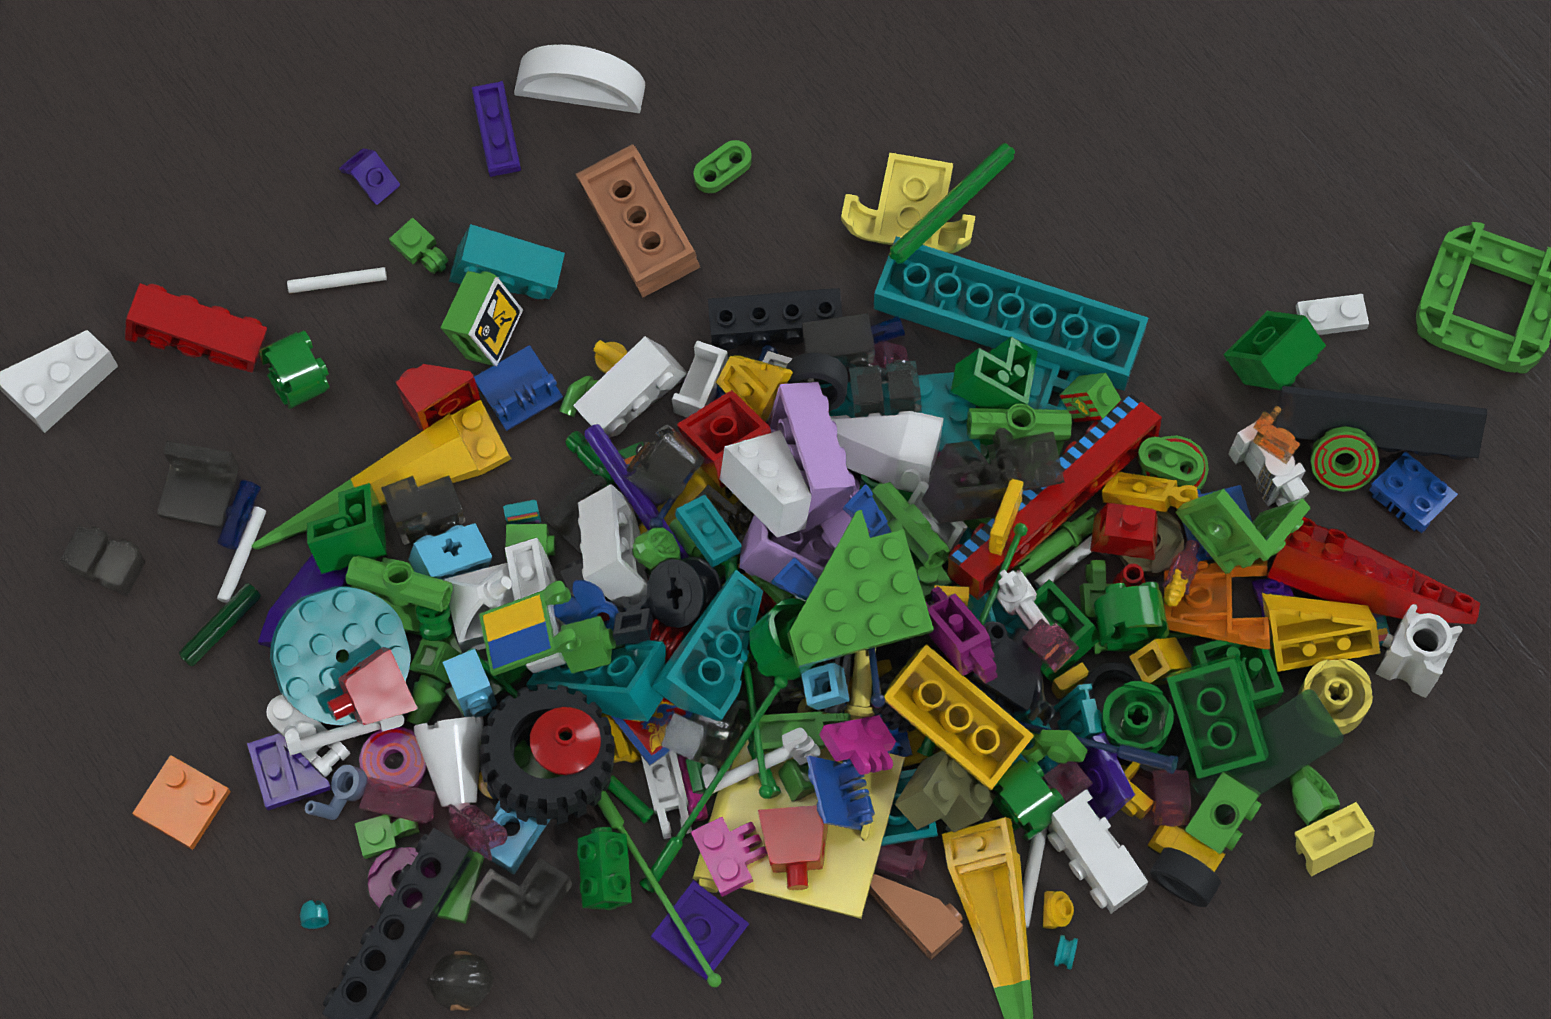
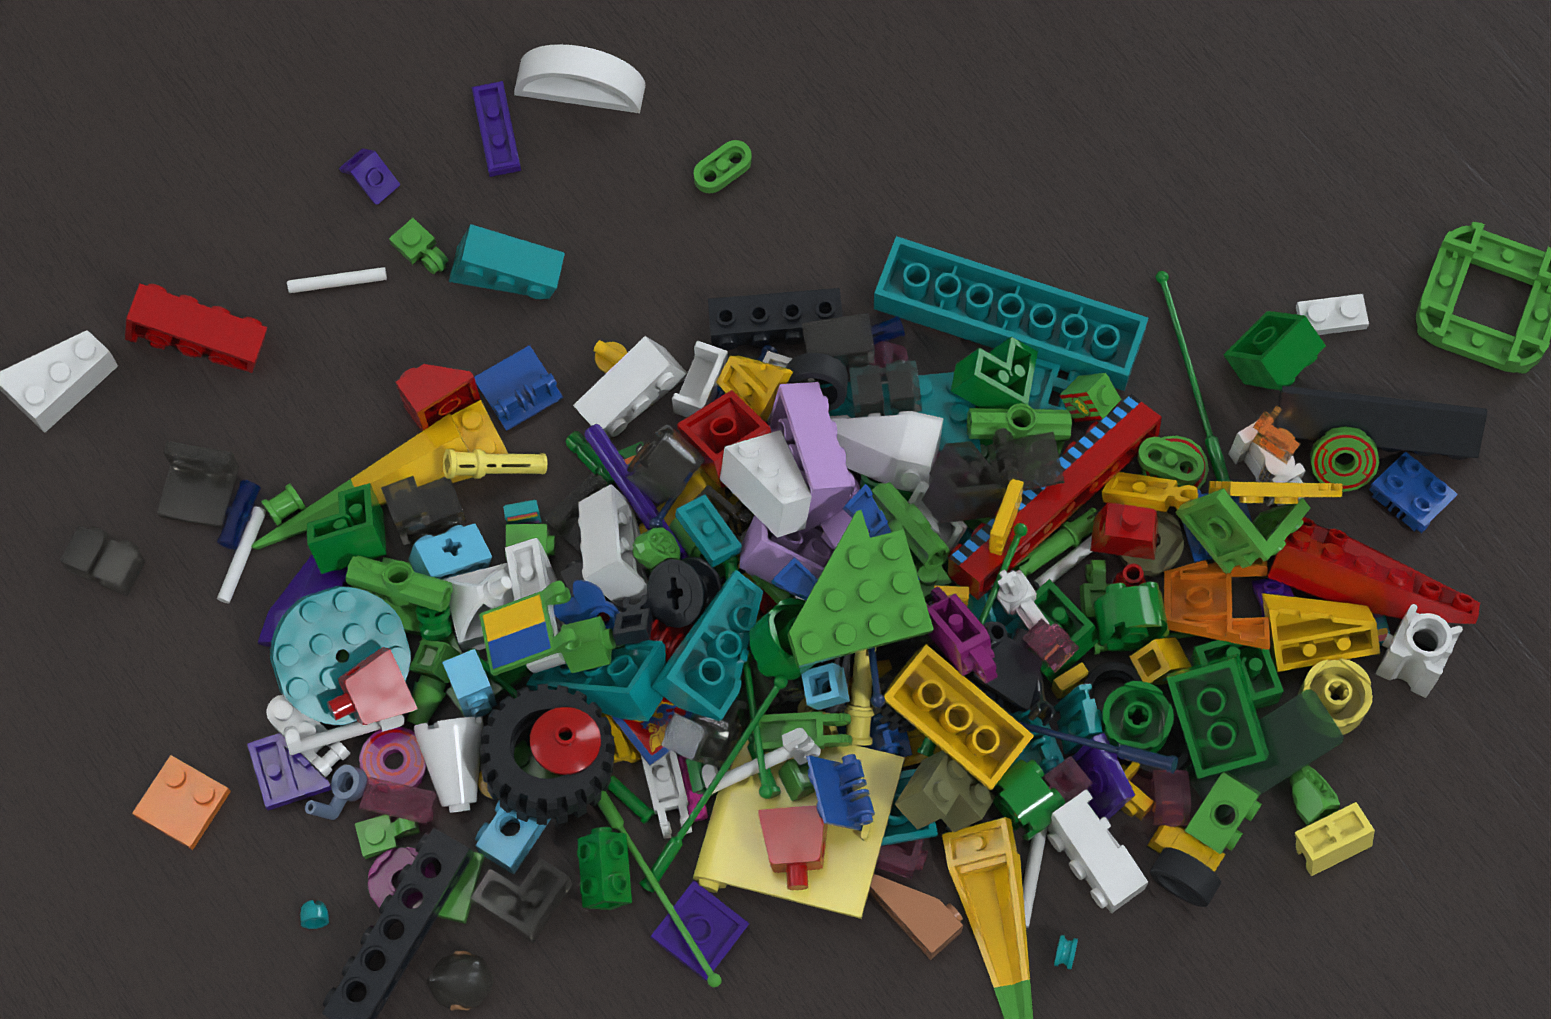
(219, 624): dark green axle -> none
(283, 504): none -> bright green bush
(294, 369): green brick -> none
(476, 829): clear pink hinge -> none
(479, 463): none -> light yellow pin
(482, 318): piece -> none
(575, 392): bright green arm -> none
(638, 220): nougat hinge -> none
(728, 853): dark pink hinge -> none
(861, 741): dark pink hinge -> none
(907, 195): light yellow piece -> none
(951, 203): green axle -> none
(1057, 909): yellow plate -> none
(1058, 745): bright green plate -> none
(1181, 574): clear pink piece -> none
(1212, 442): none -> green piece
(1282, 492): none -> yellow wing

